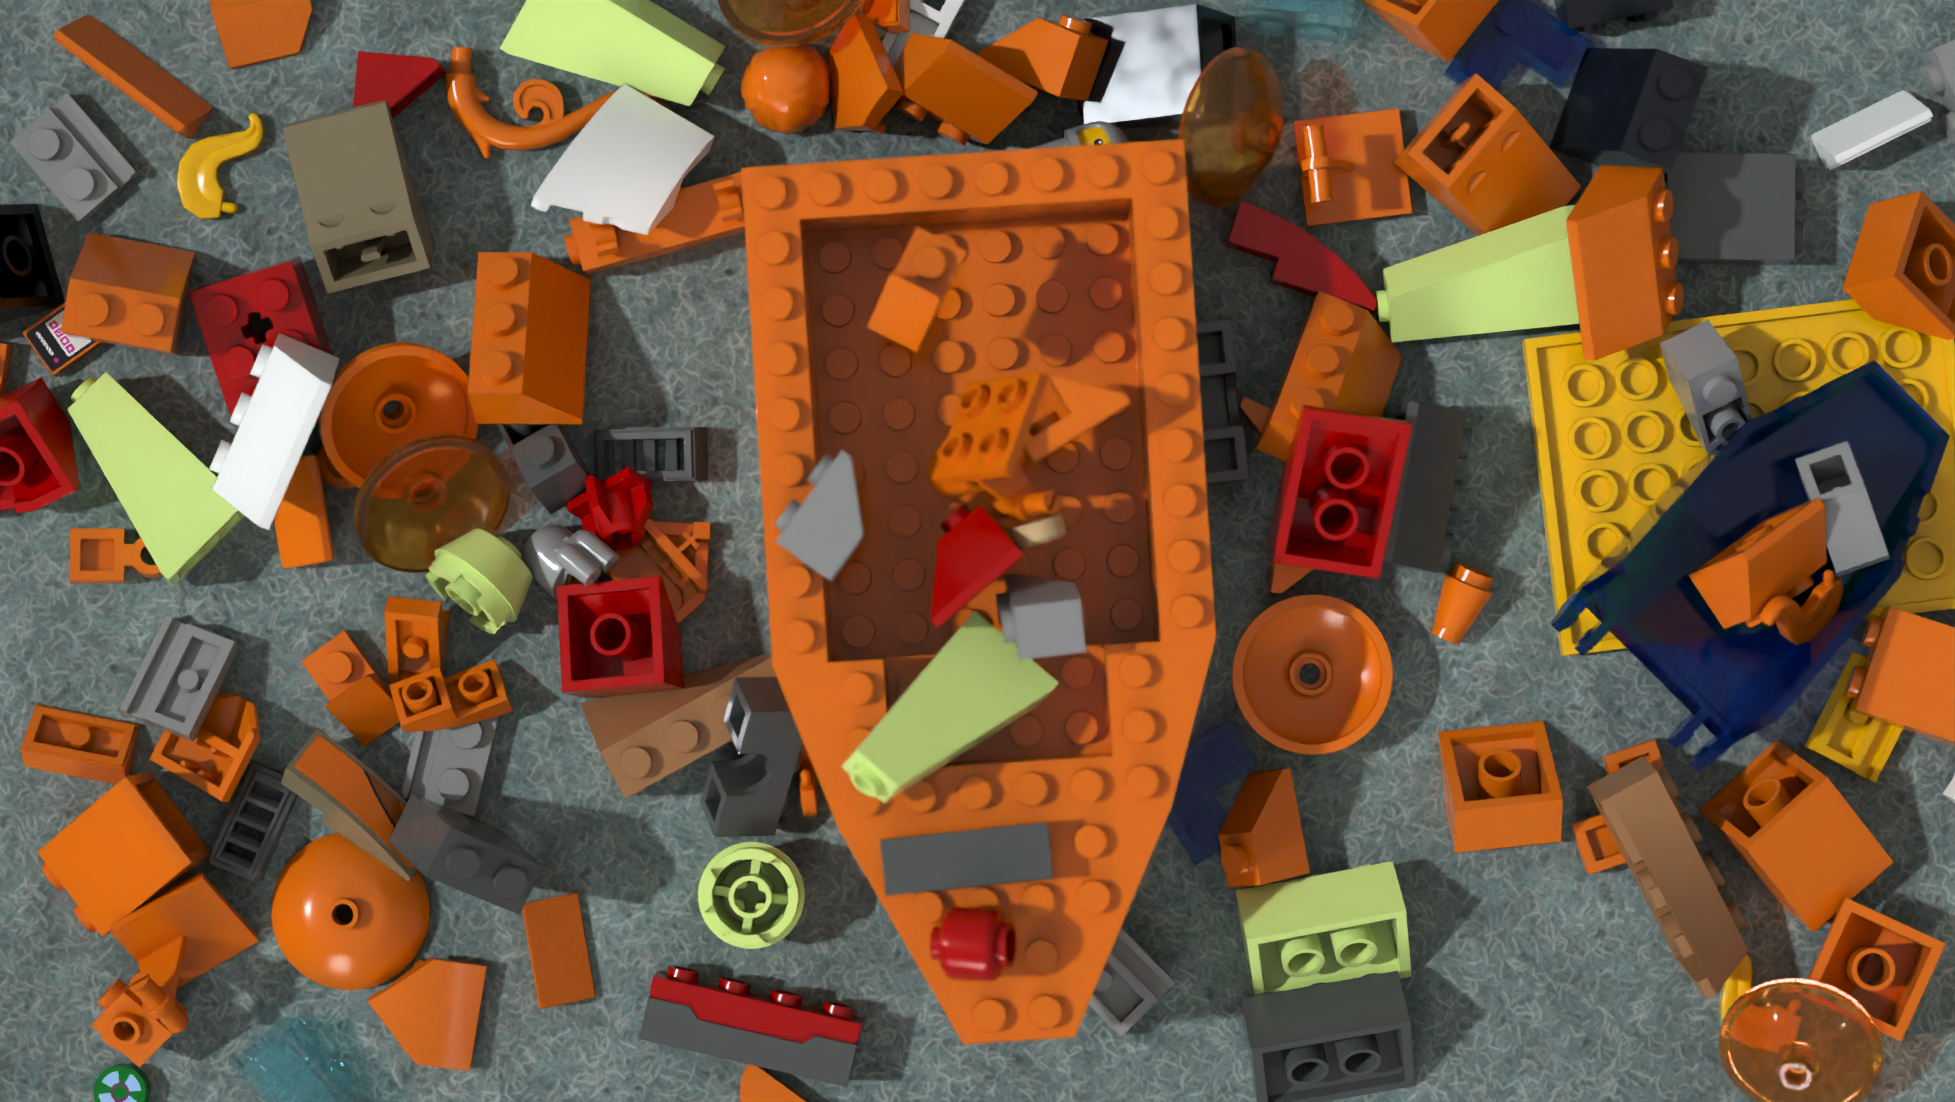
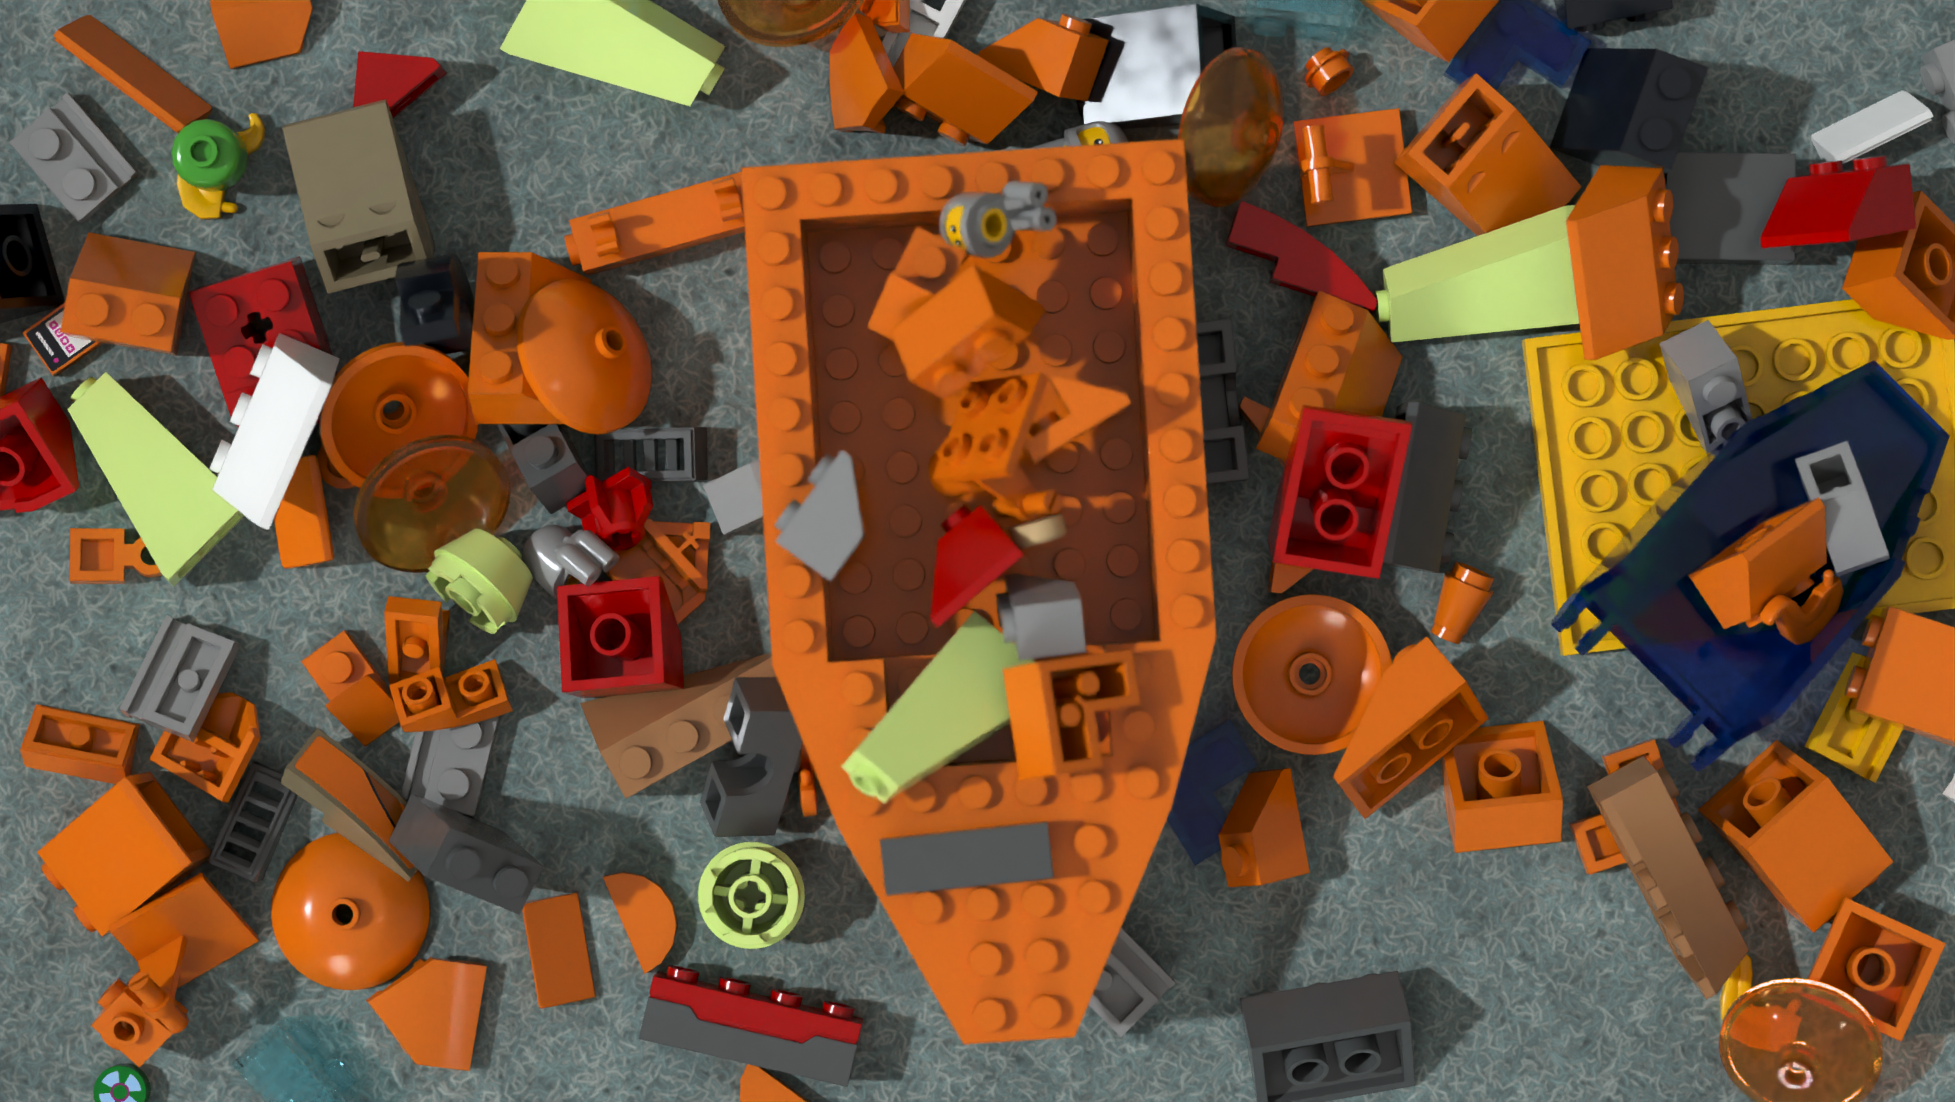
(209, 155): none -> bright green head
(435, 303): none -> black arch
(486, 130): orange plant -> none
(584, 356): none -> orange dish
(625, 164): white slope -> none
(645, 914): none -> orange tile
(737, 498): none -> light grey slope
(786, 88): orange hair -> none
(963, 331): none -> orange slope
(974, 944): red head -> none
(987, 221): none -> light grey piece
(1056, 706): none -> orange brick
(1324, 928): yellowish green slope -> none
(1328, 70): none -> orange plate
(1408, 725): none -> orange slope
(1842, 204): none -> red slope

